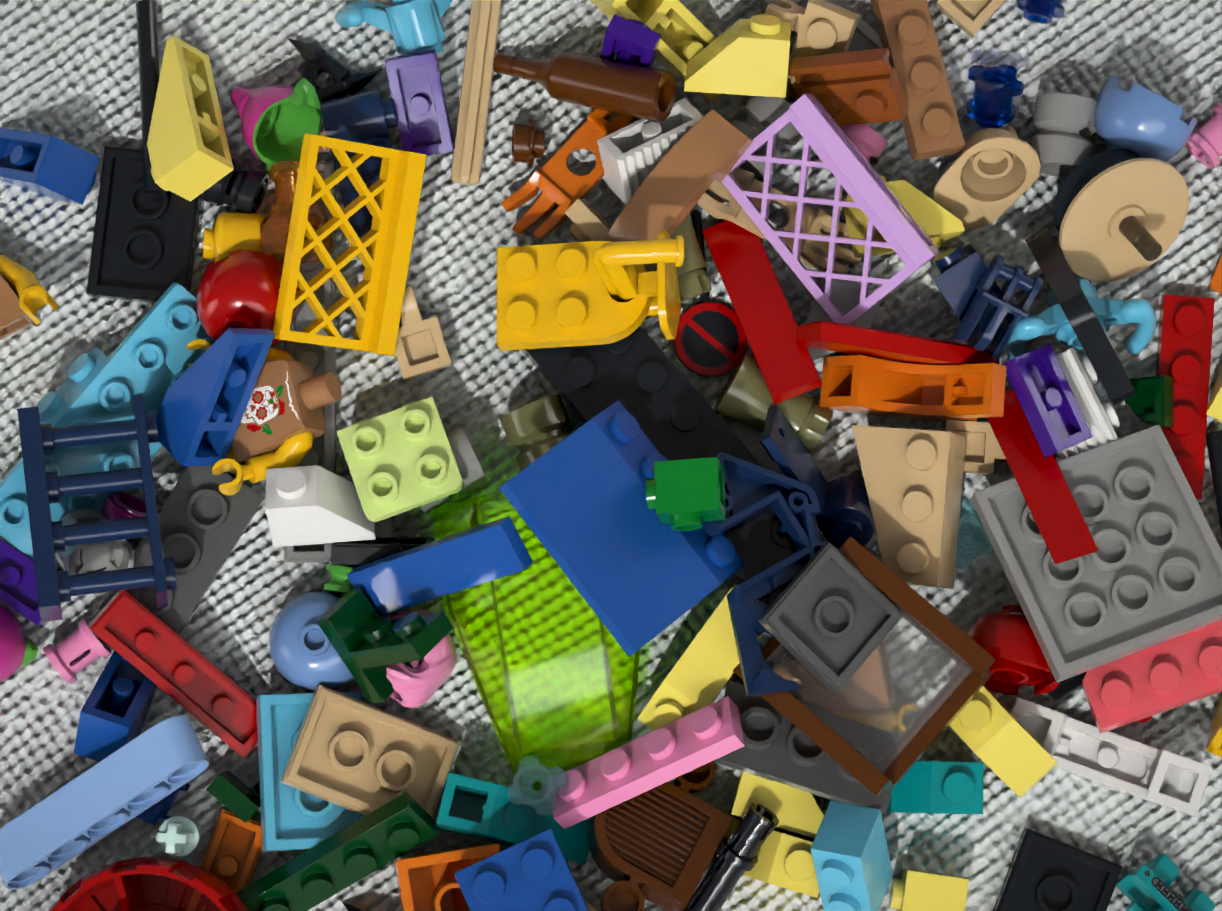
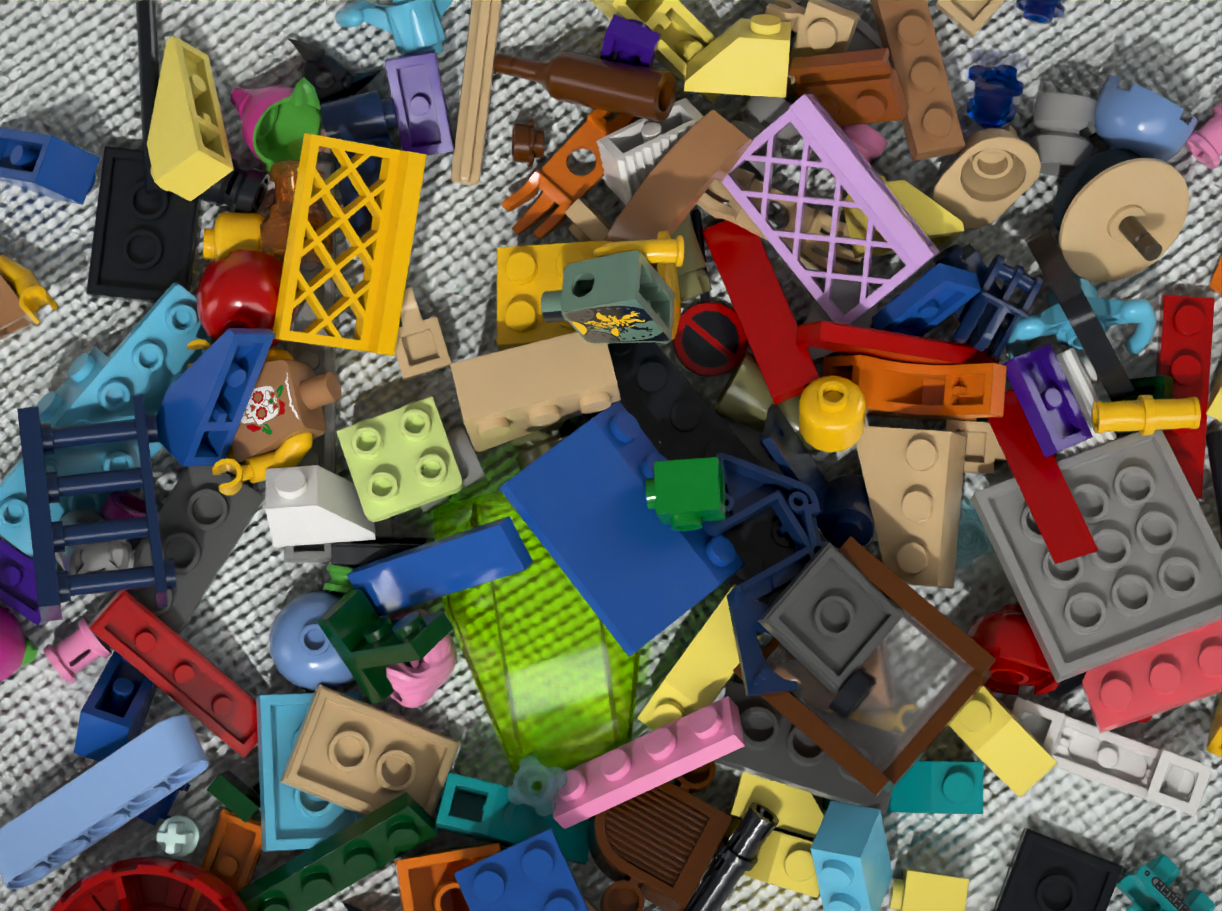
(532, 387): none -> tan wedge
(613, 300): none -> sand green torso
(832, 413): none -> yellow head
(853, 693): none -> black tile
(928, 301): none -> blue plate
(1145, 415): none -> yellow pin

